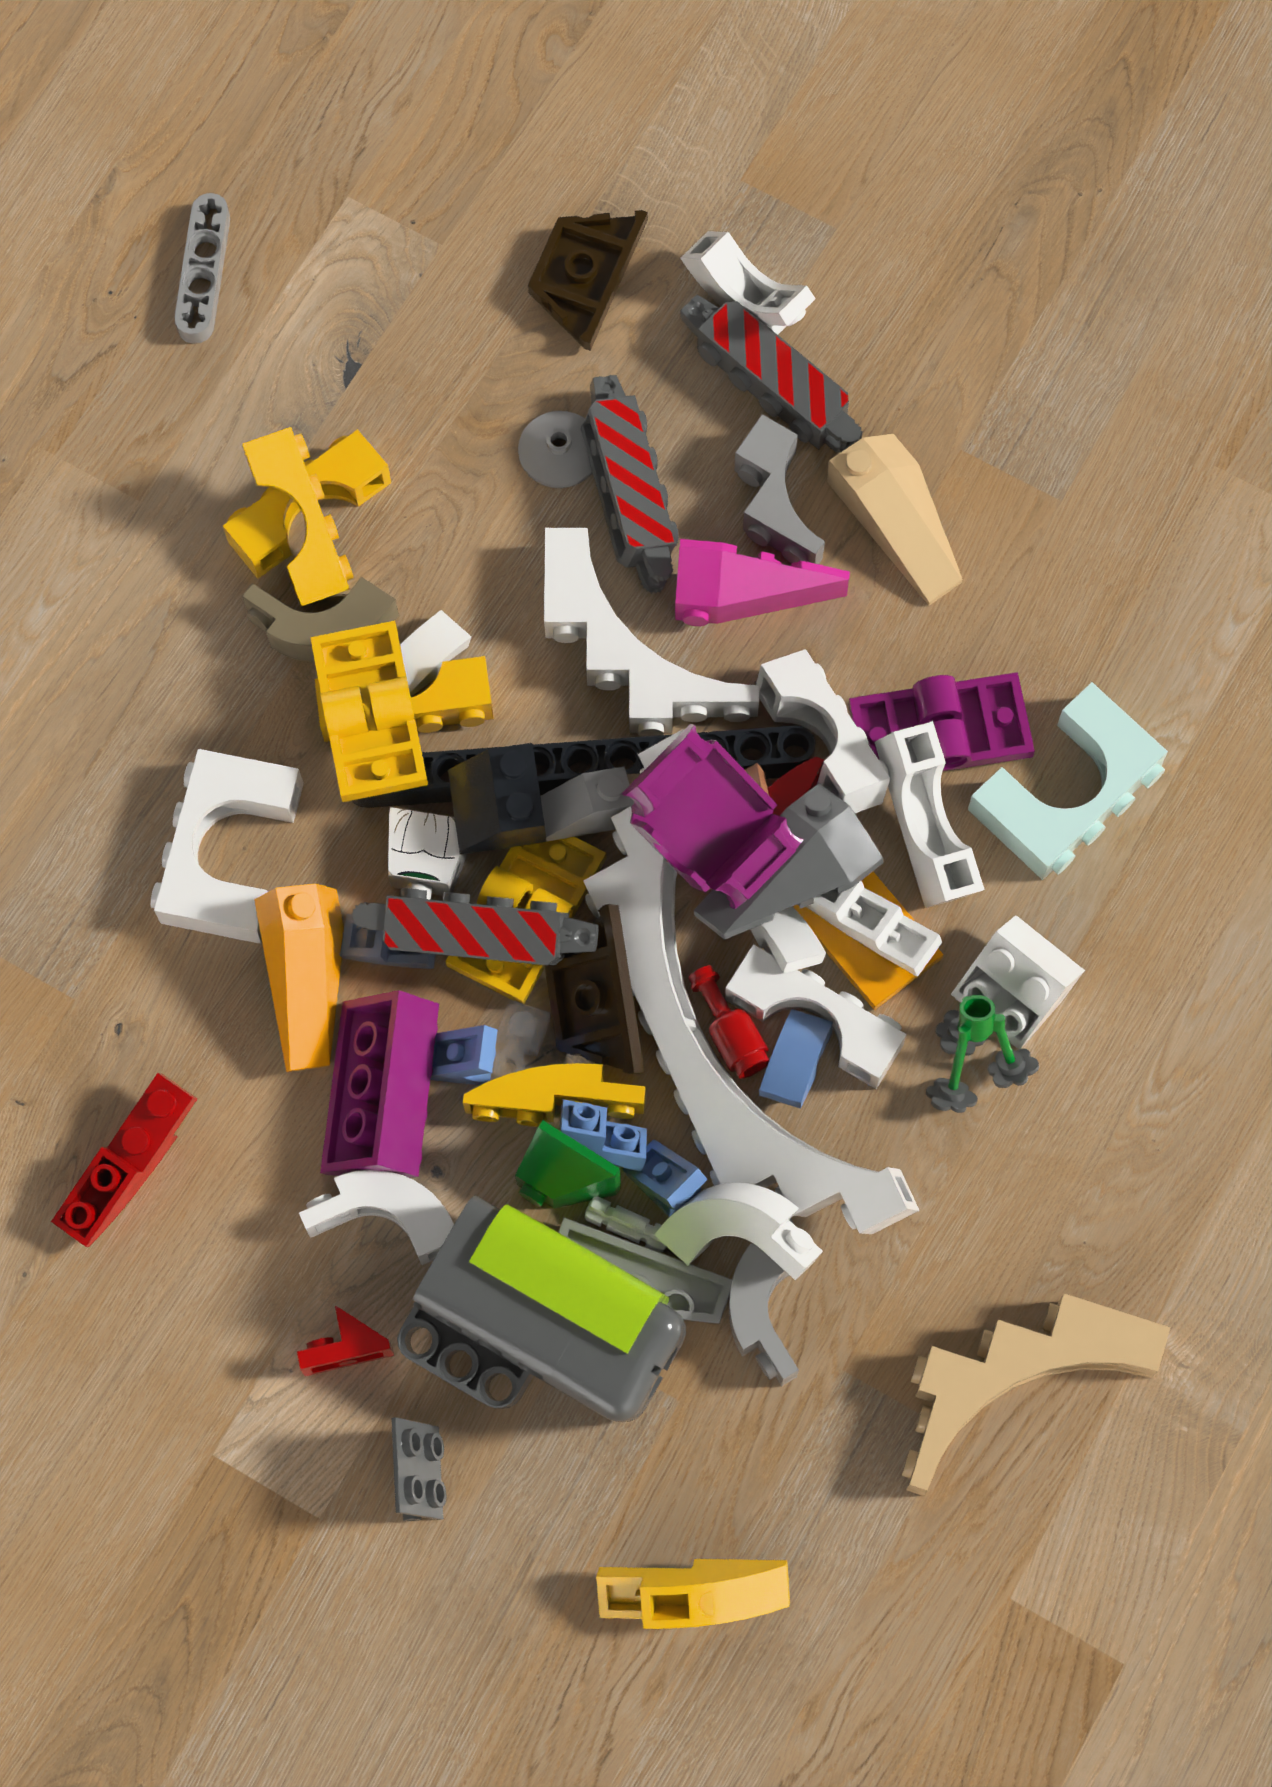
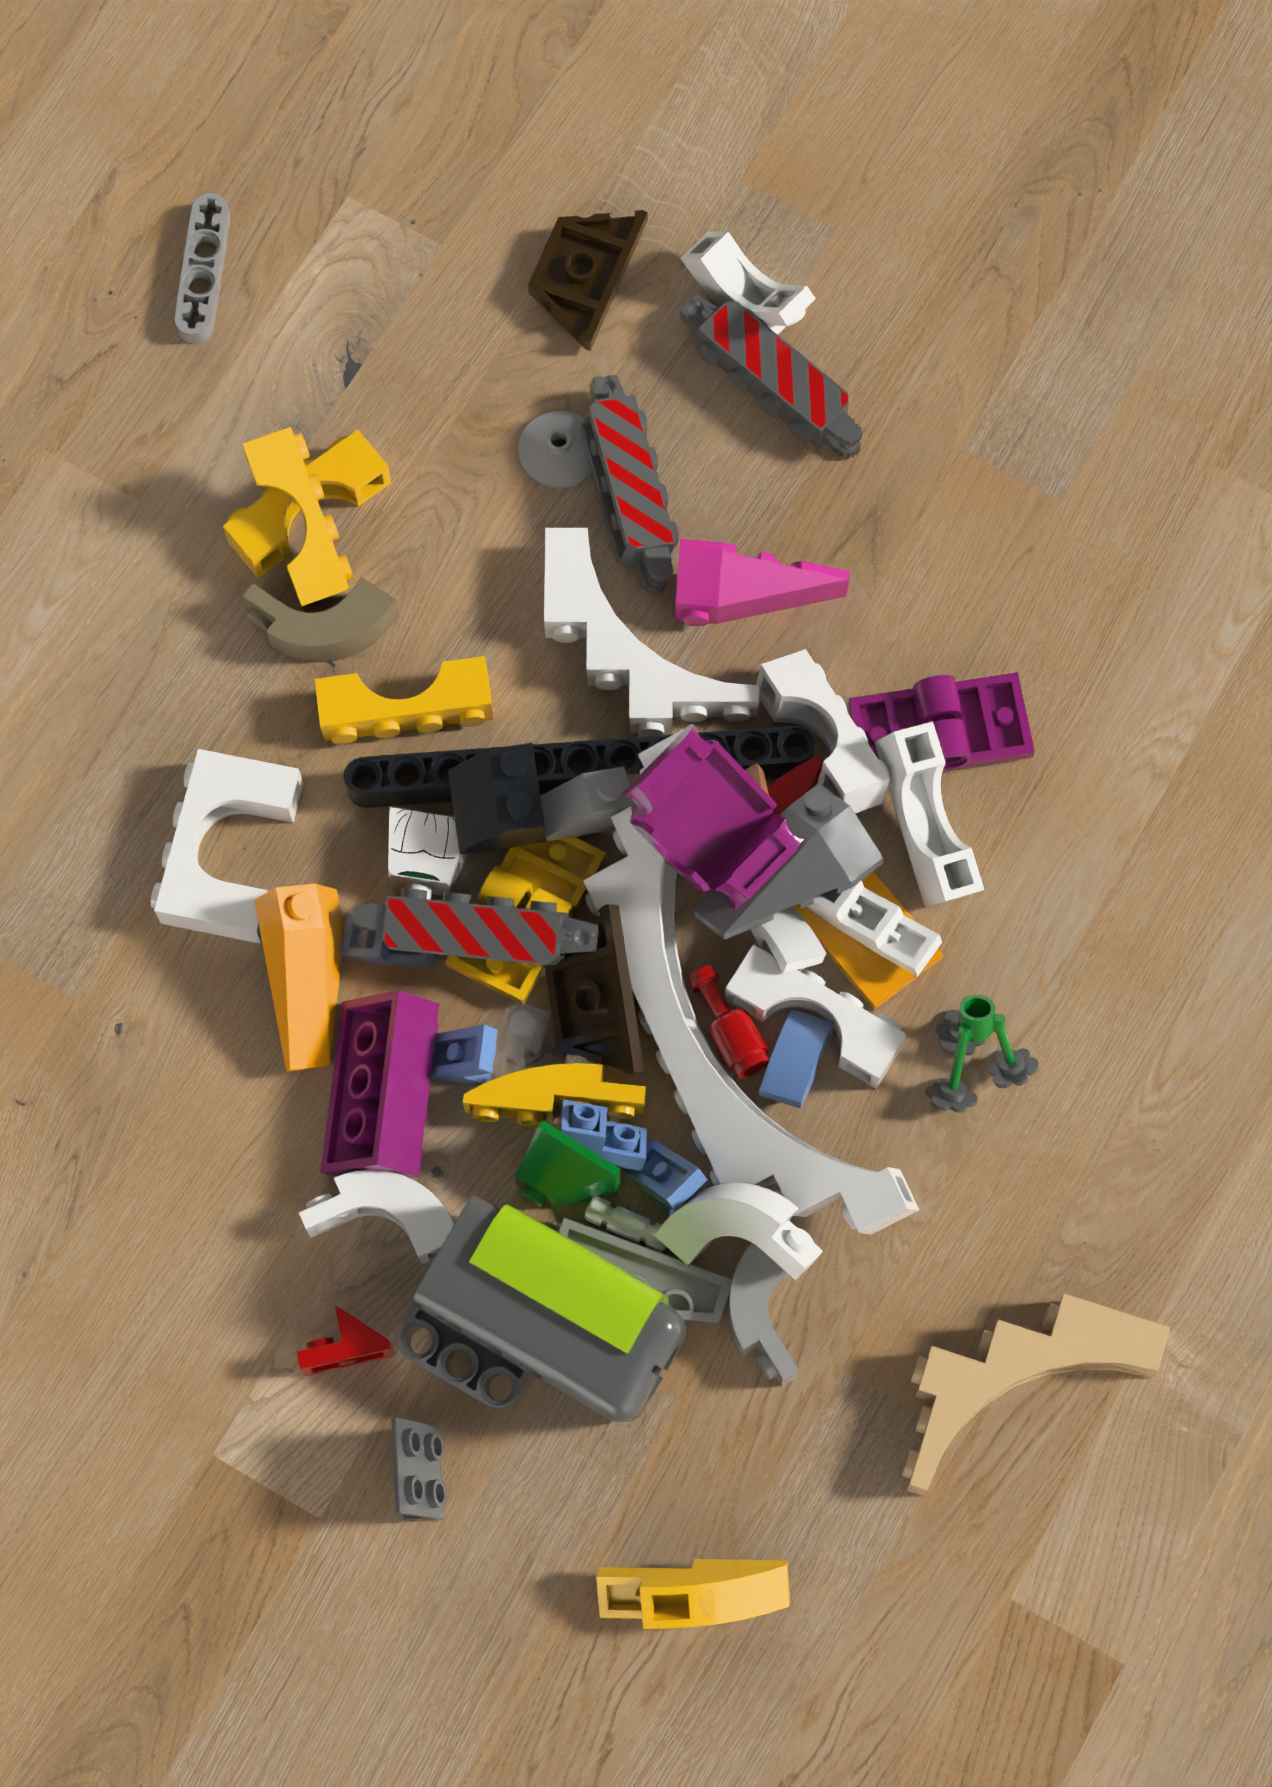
(126, 1162): red slope -> none
(368, 711): yellow plate -> none
(429, 646): white slope -> none
(770, 516): light grey arch -> none
(894, 505): tan wedge -> none
(1021, 977): white slope -> none
(1049, 835): light aqua arch -> none

